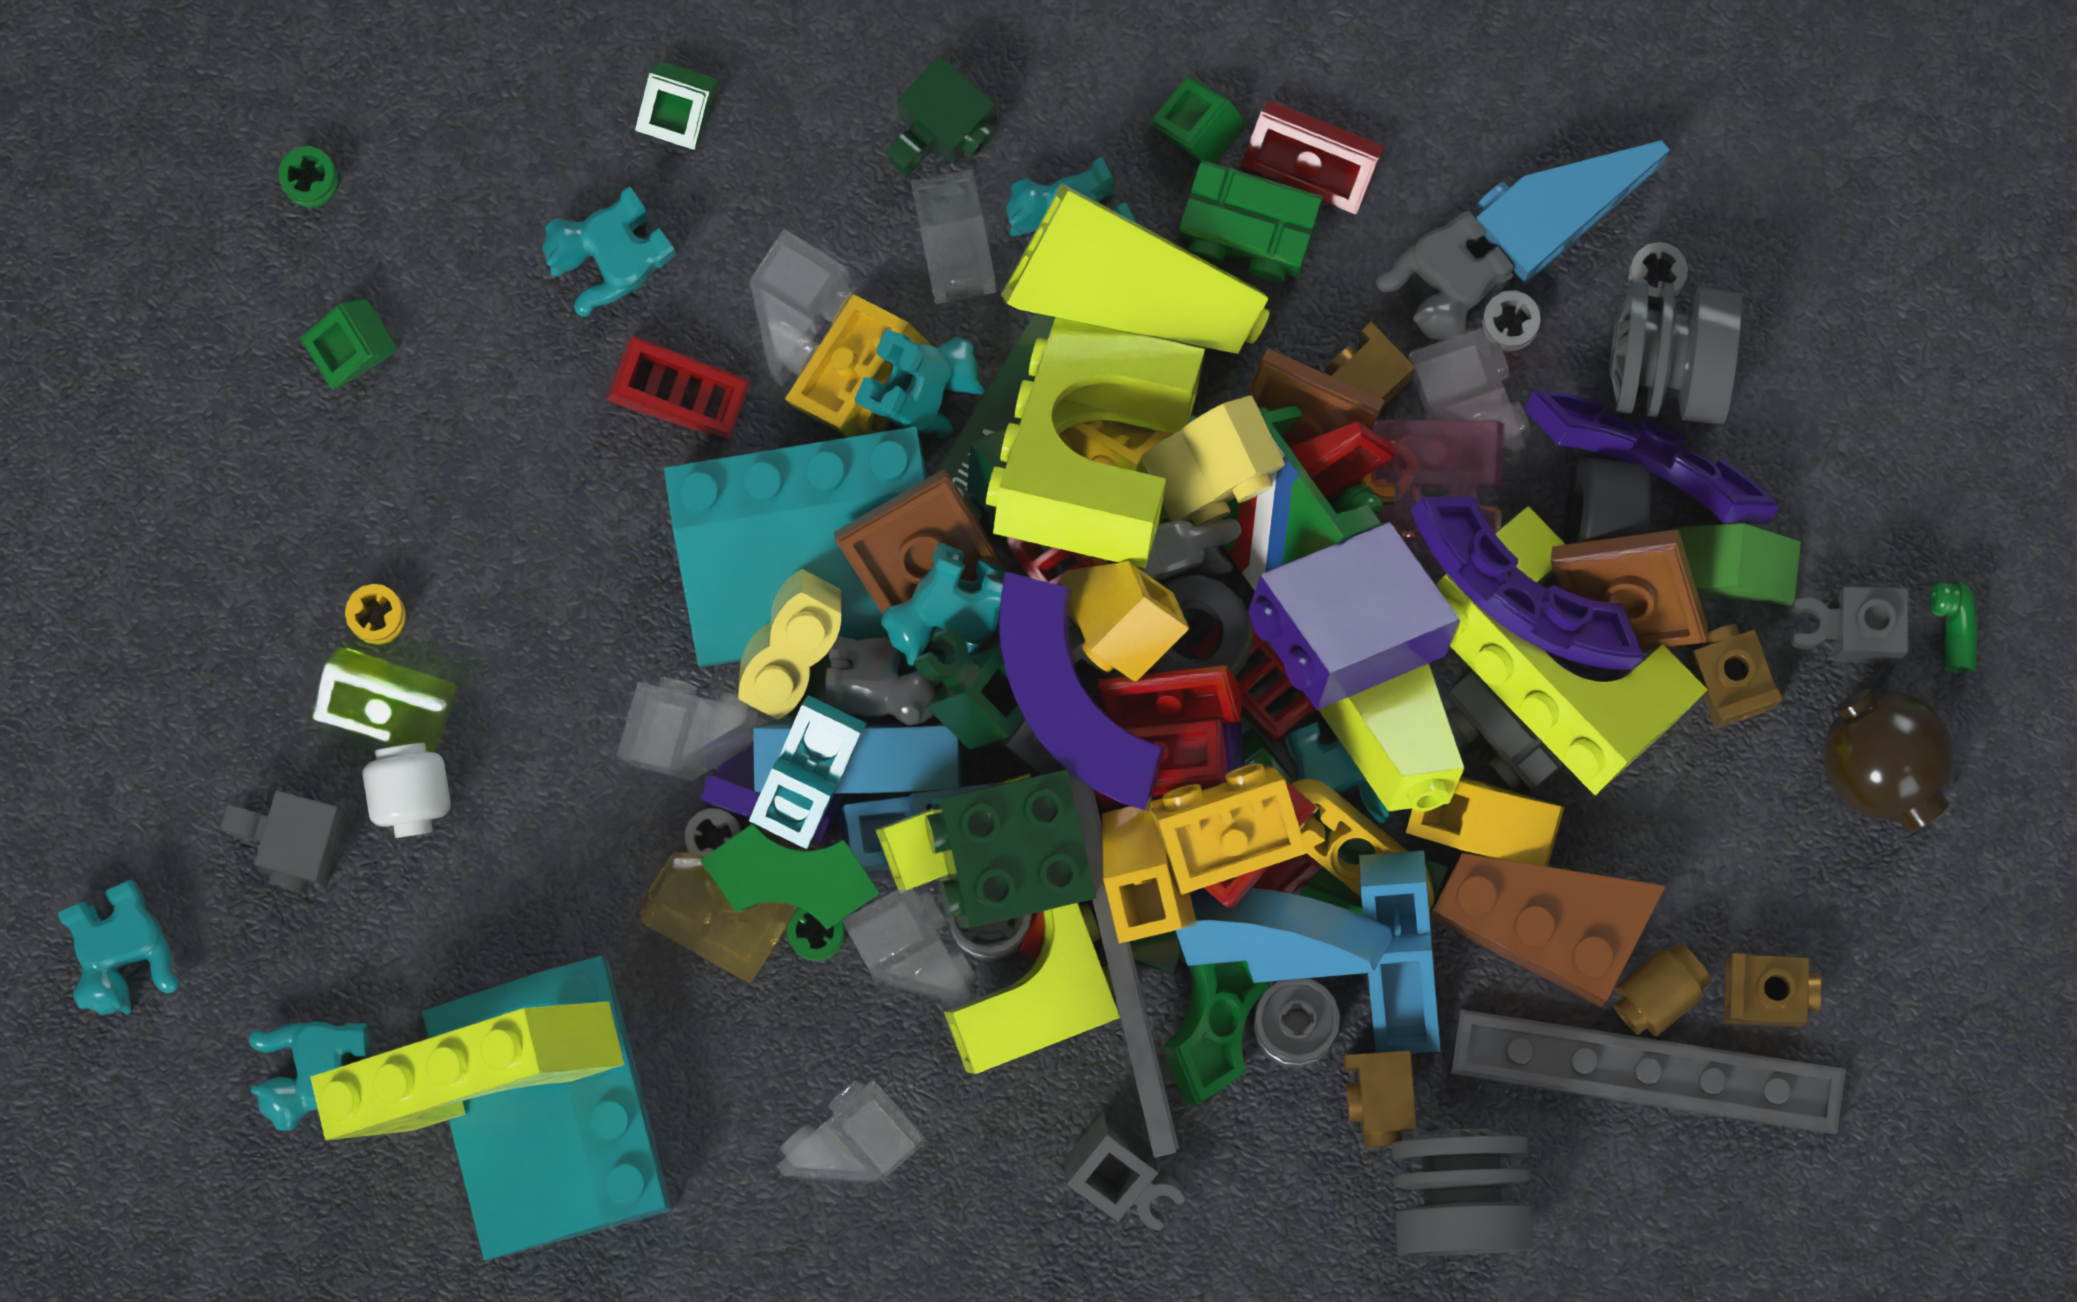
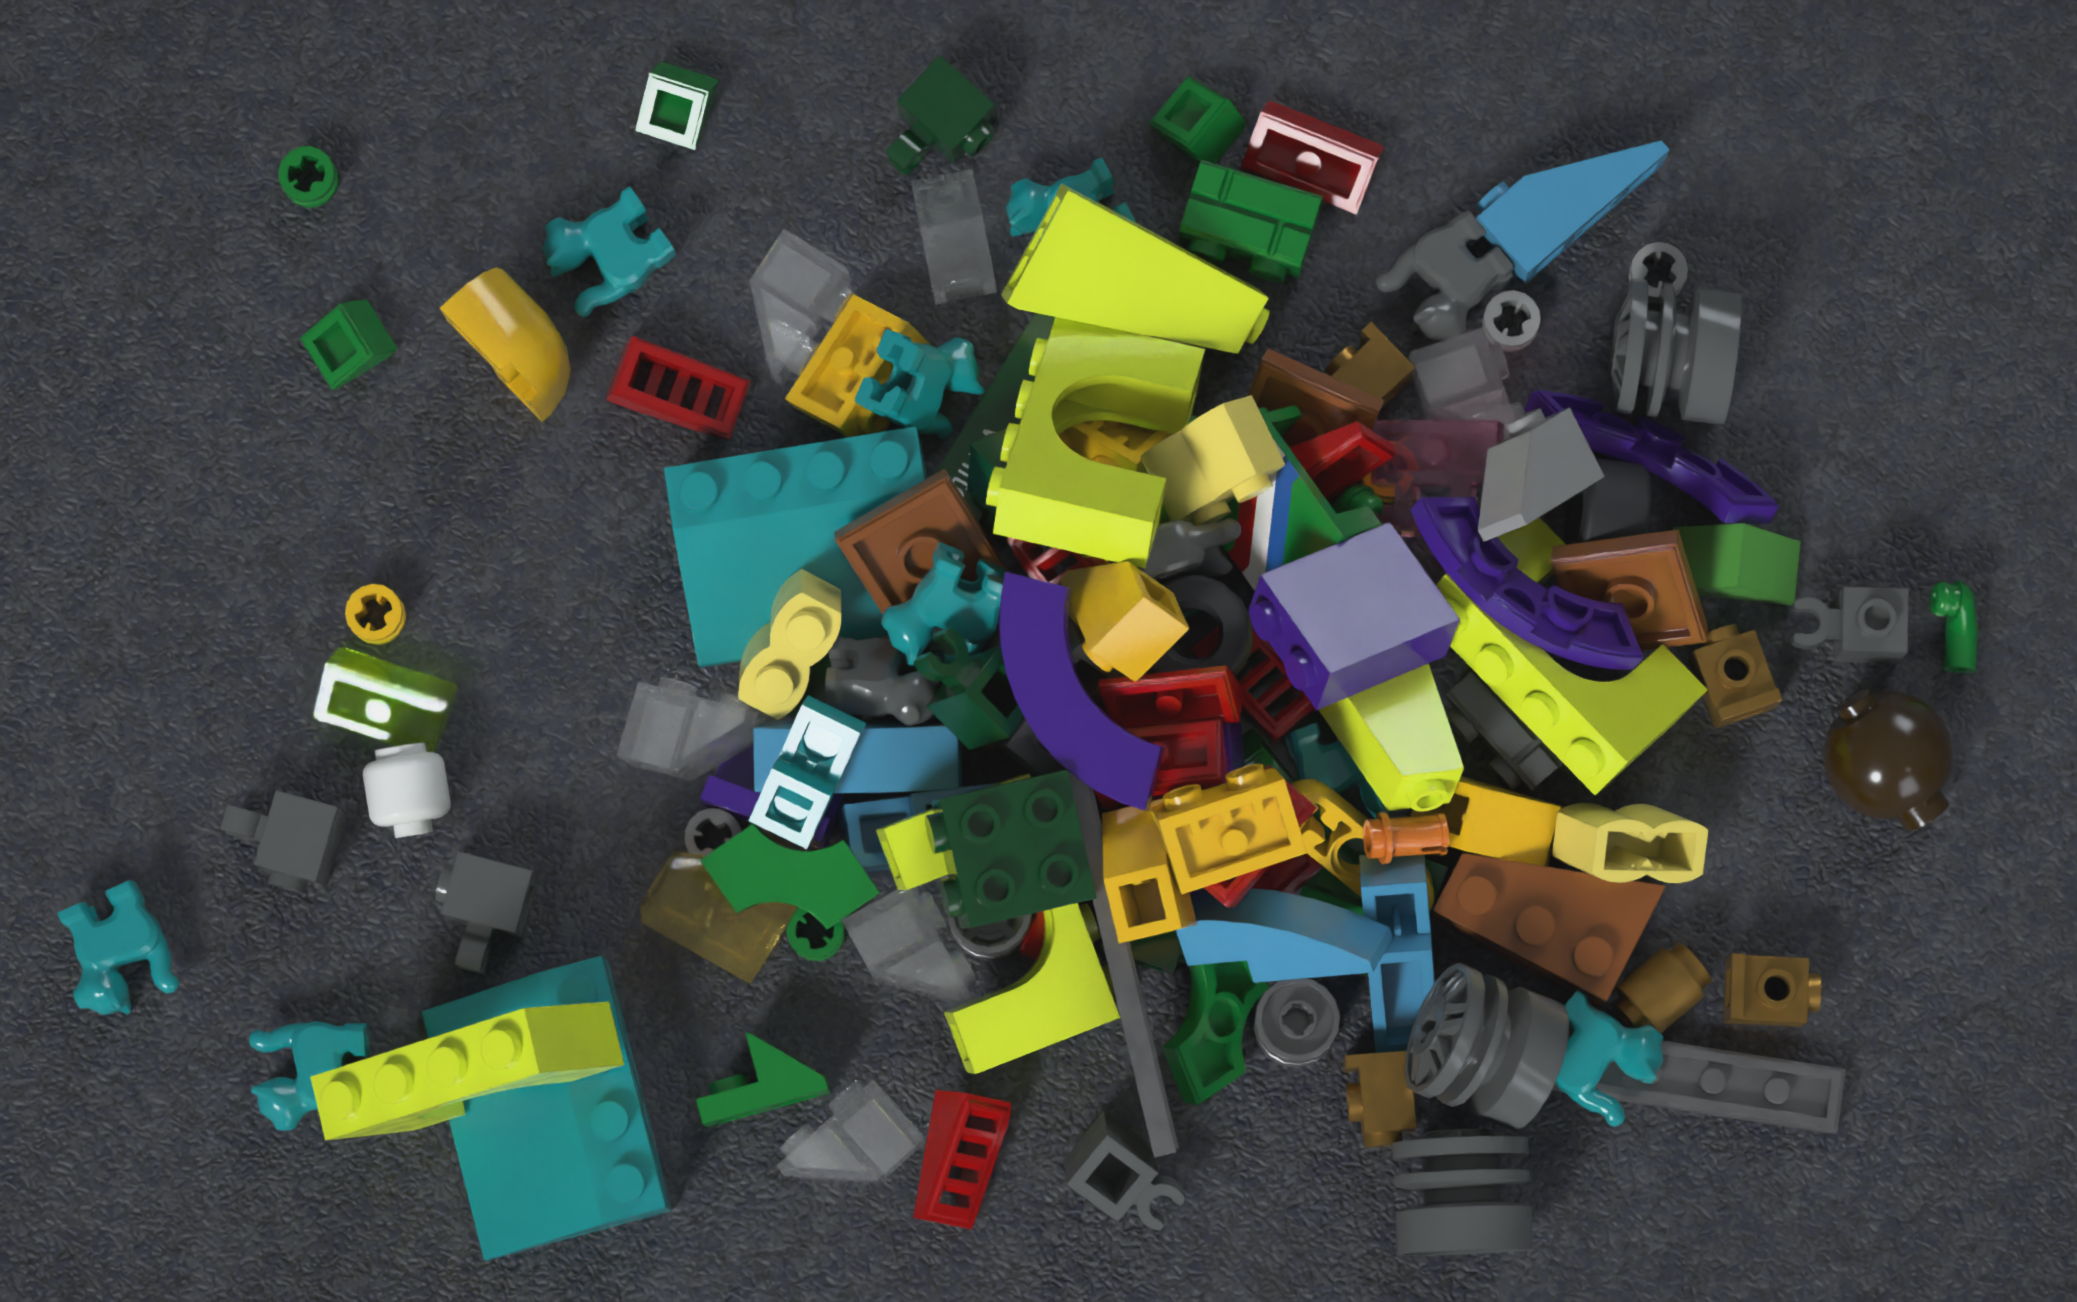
(487, 899): none -> dark grey brick
(512, 338): none -> yellow brick
(779, 1084): none -> green slope
(983, 1144): none -> red slope
(1405, 836): none -> orange pin
(1486, 1046): none -> dark grey wheel
(1534, 471): none -> light grey slope
(1591, 1049): none -> teal animal
(1630, 843): none -> light yellow brick

